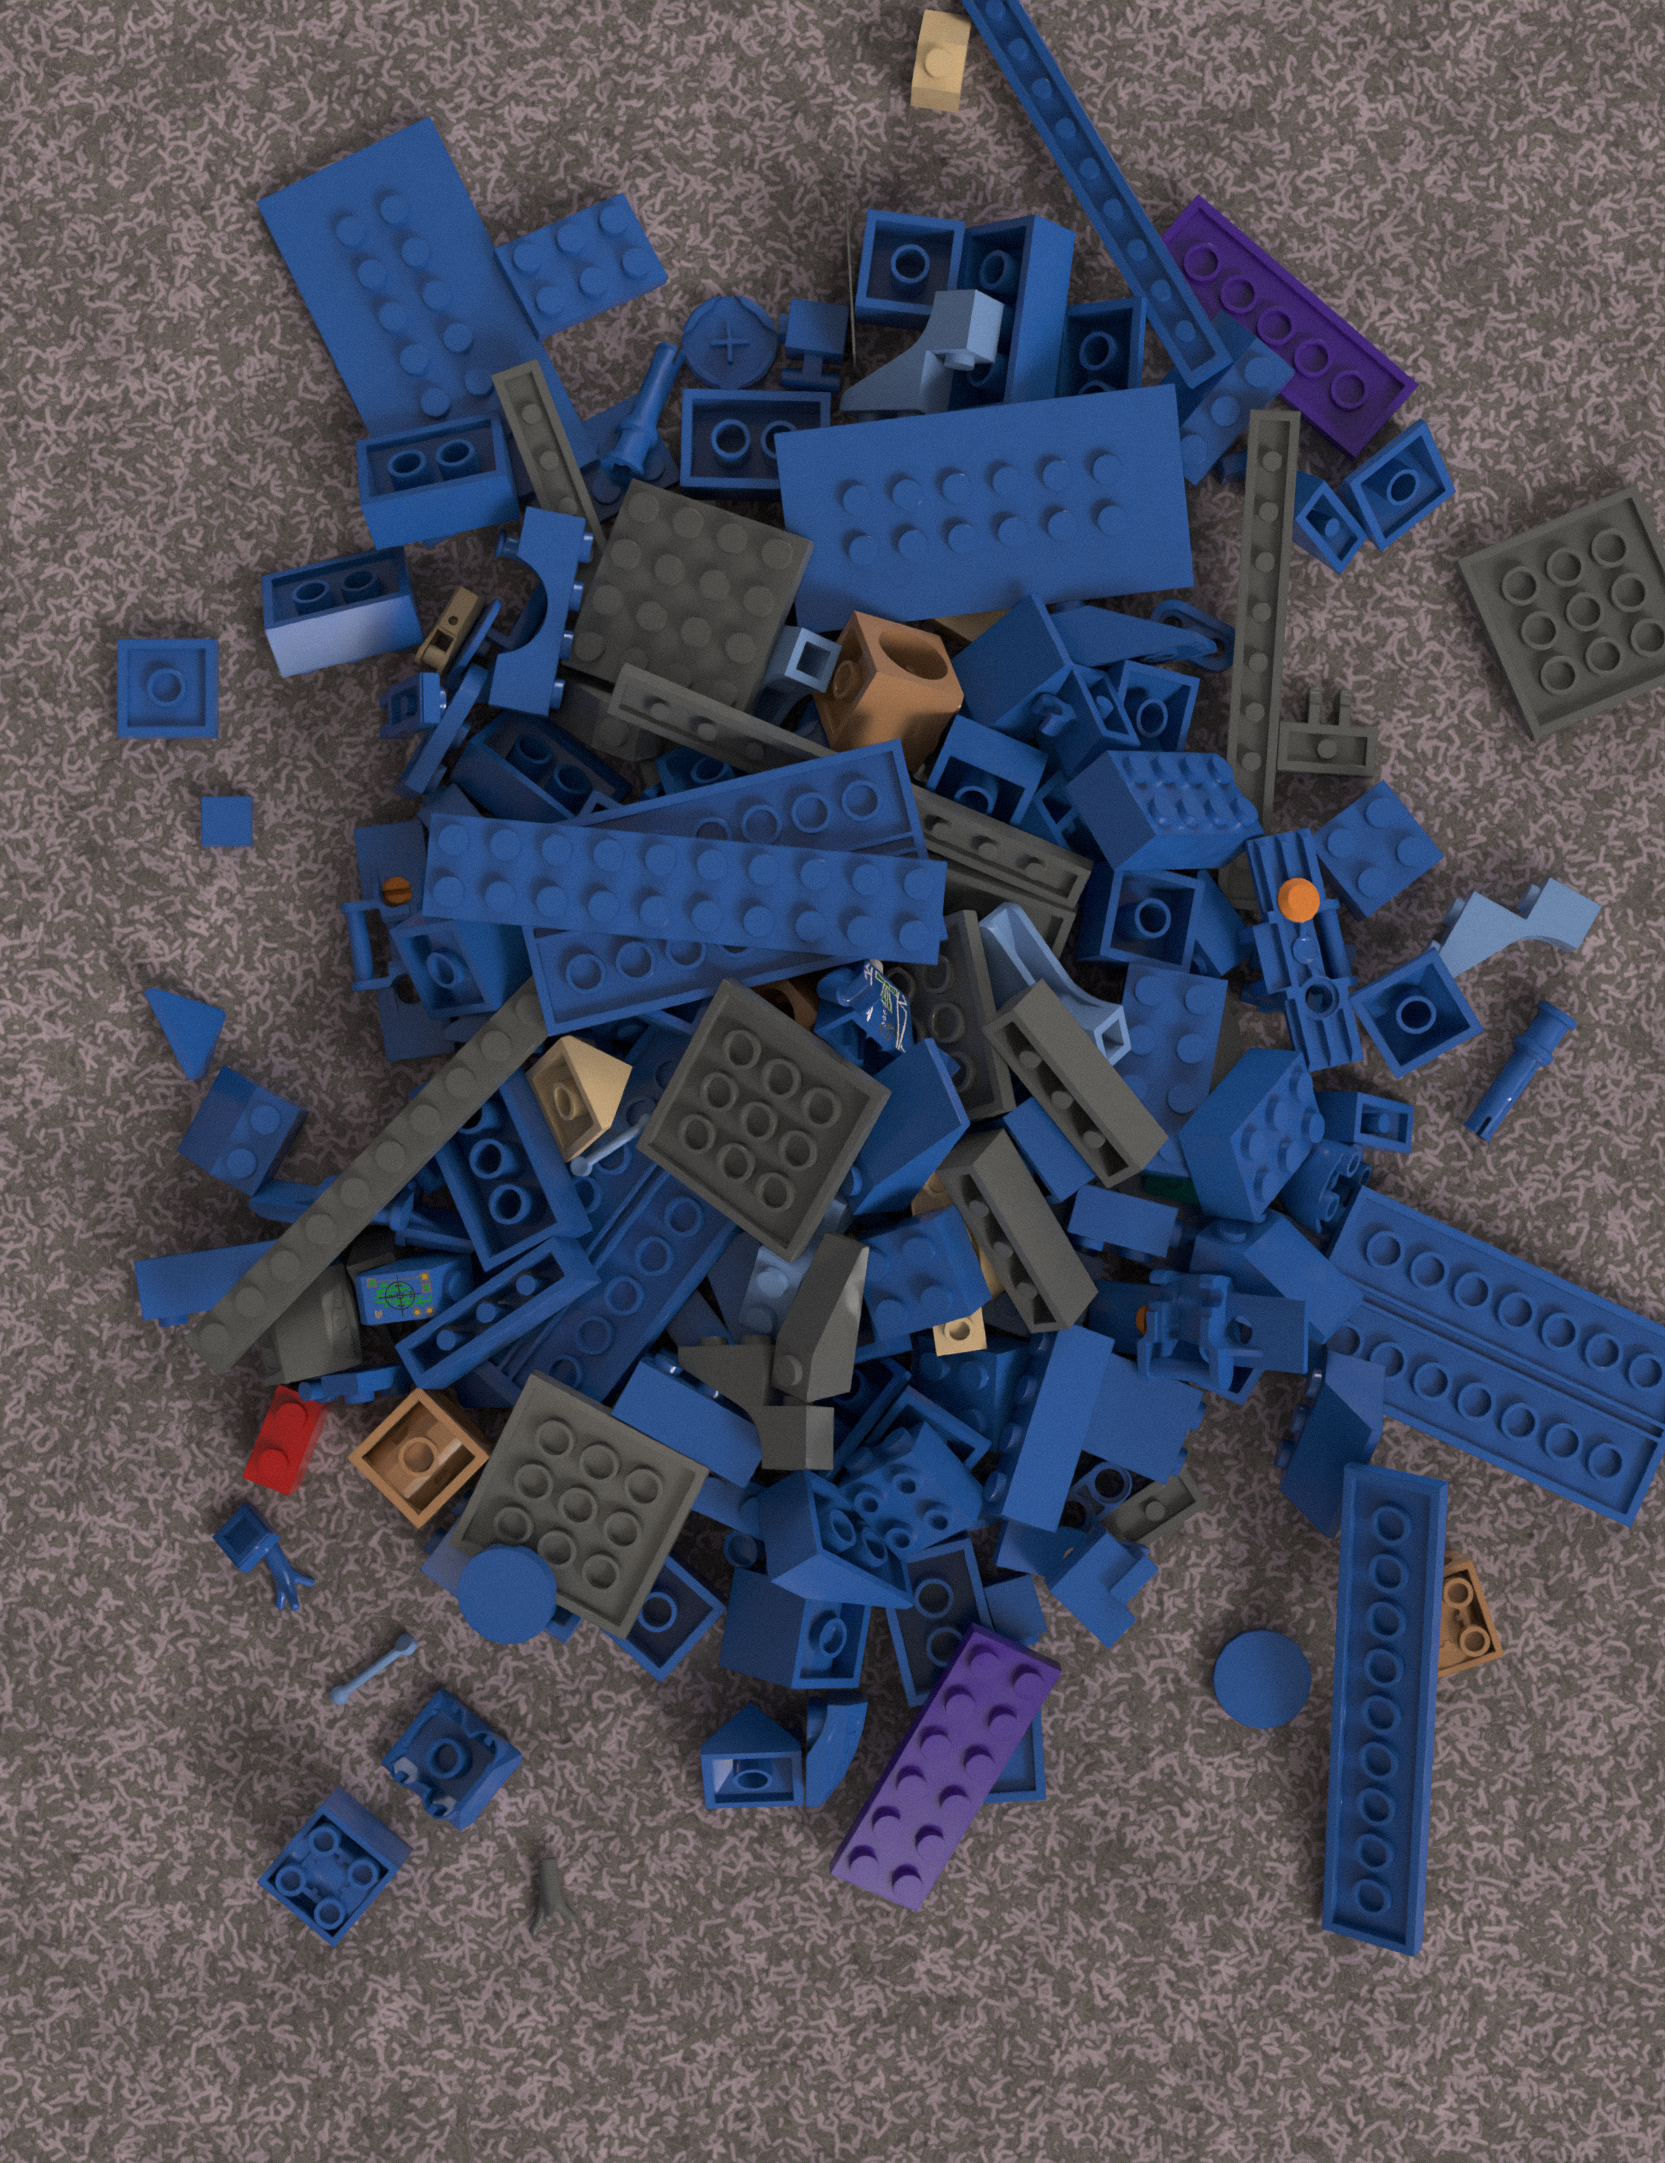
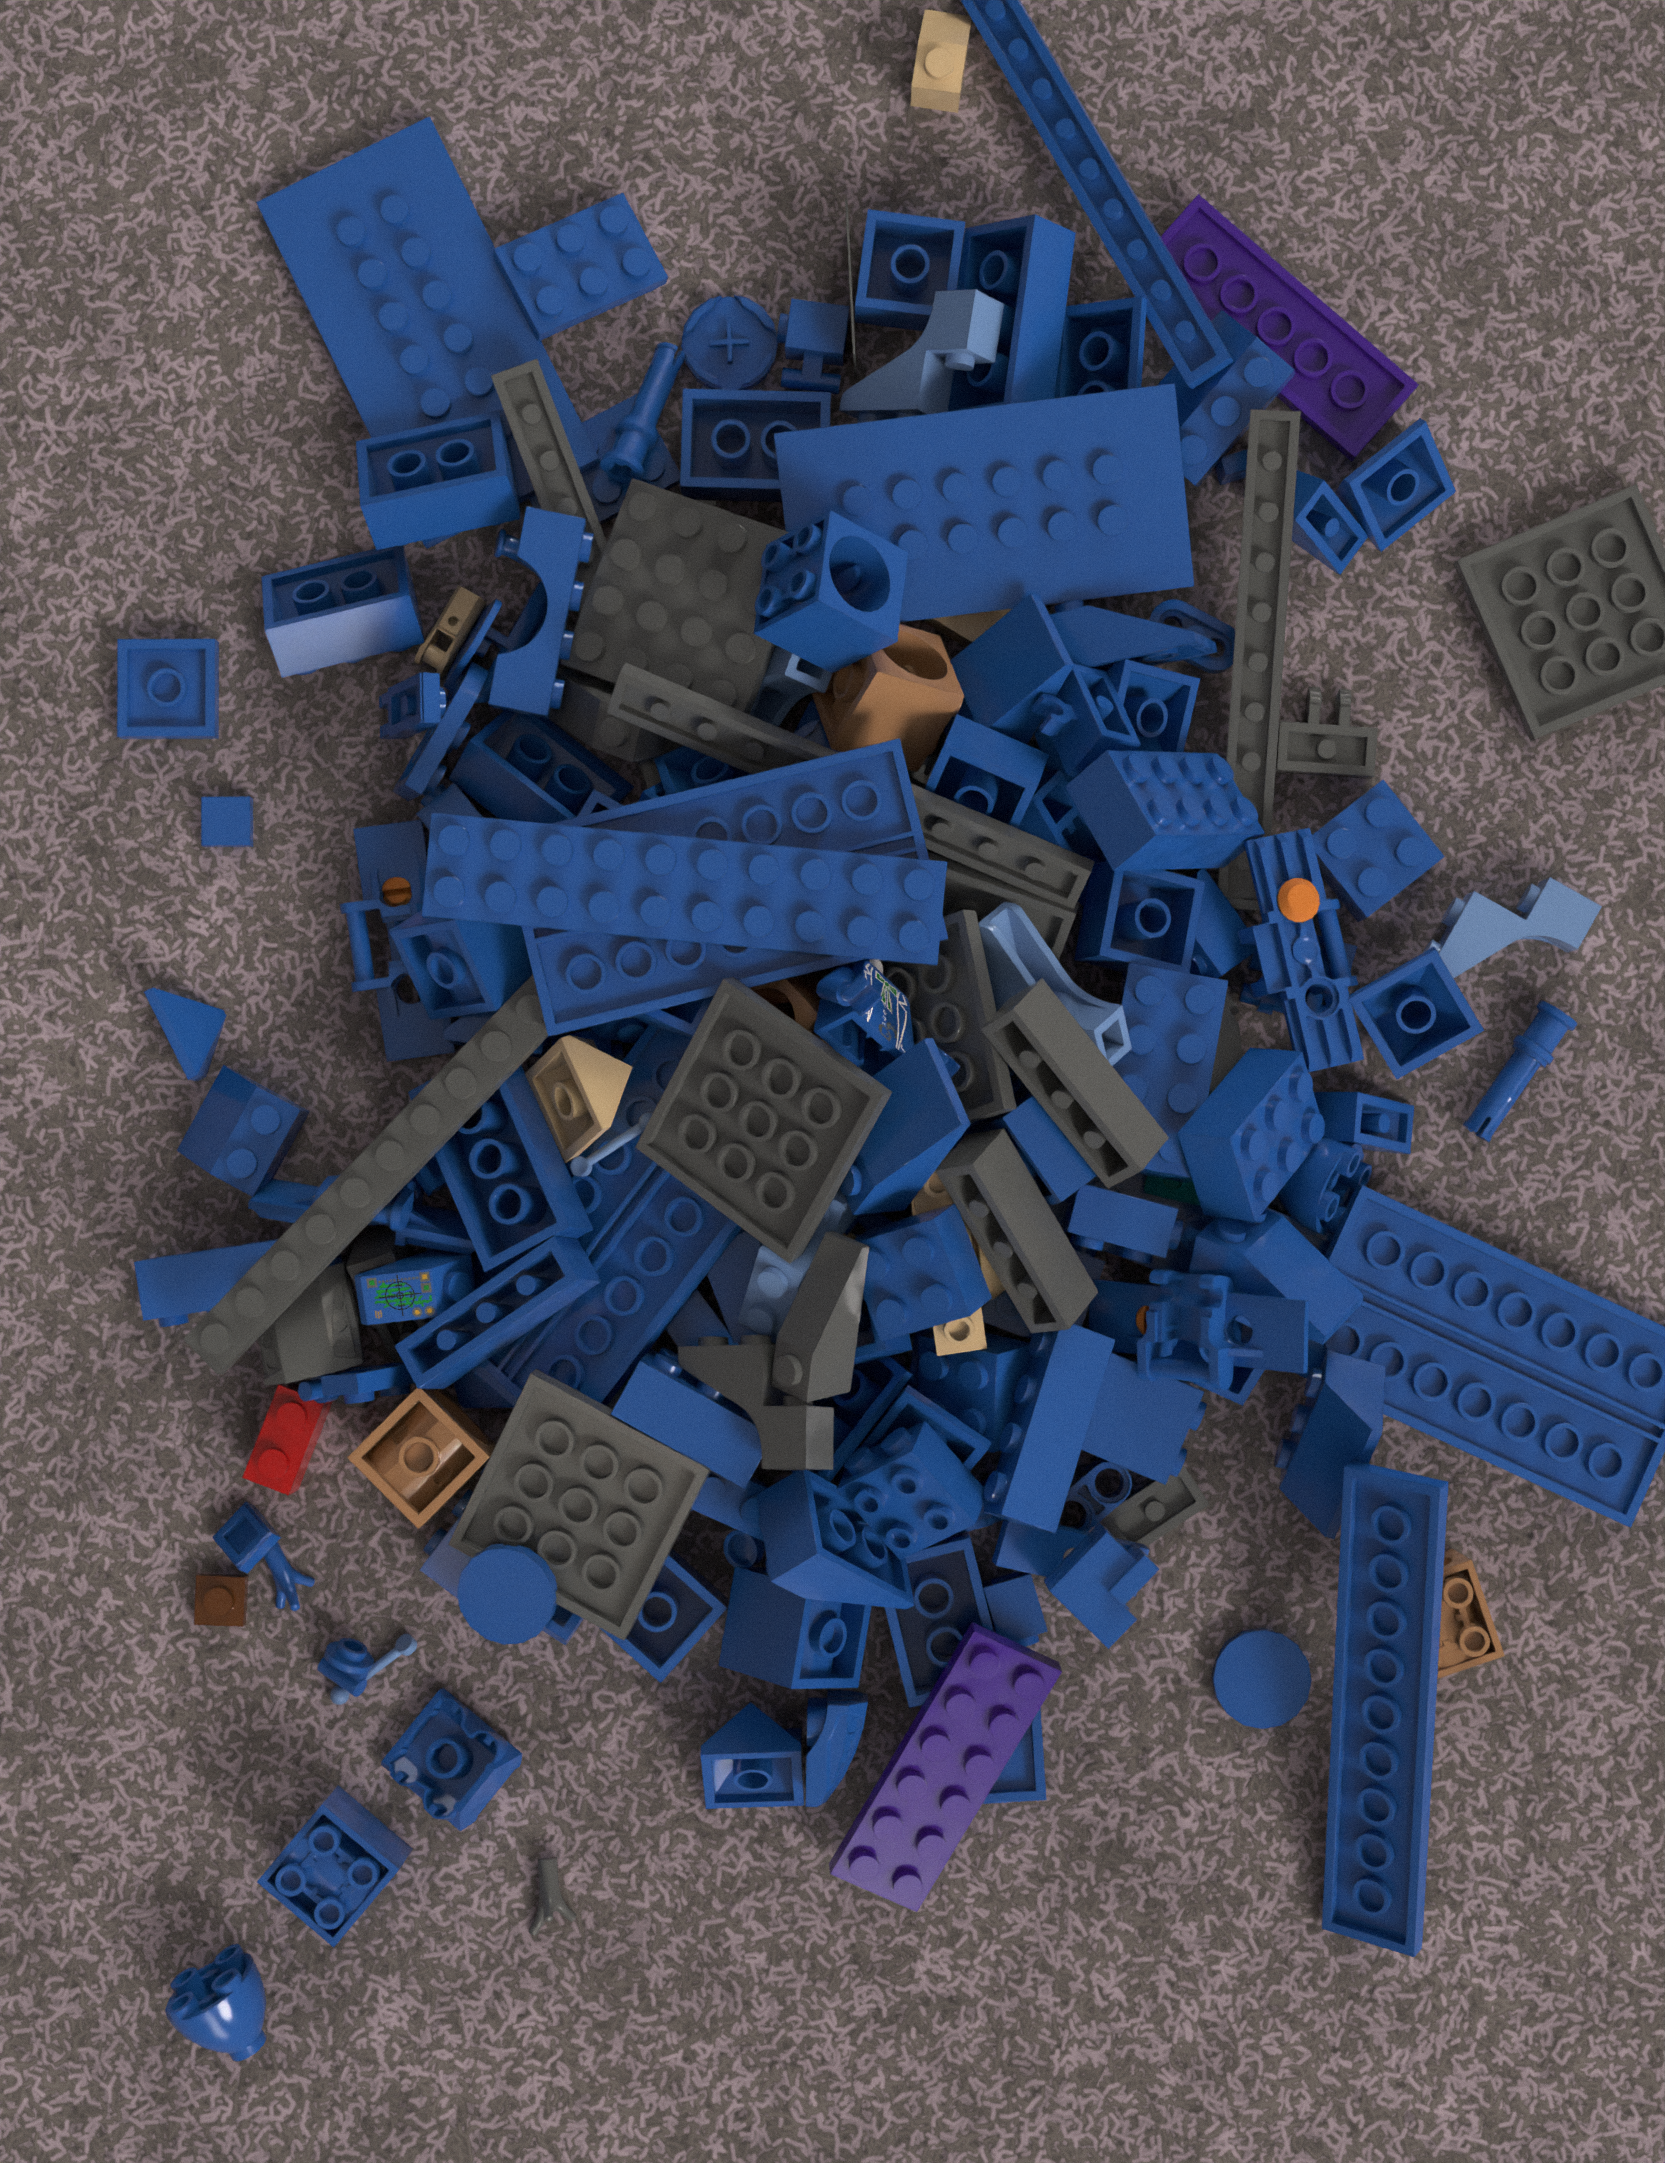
(221, 1600): none -> reddish brown plate
(221, 2004): none -> blue piece
(347, 1665): none -> blue plate
(831, 592): none -> blue brick

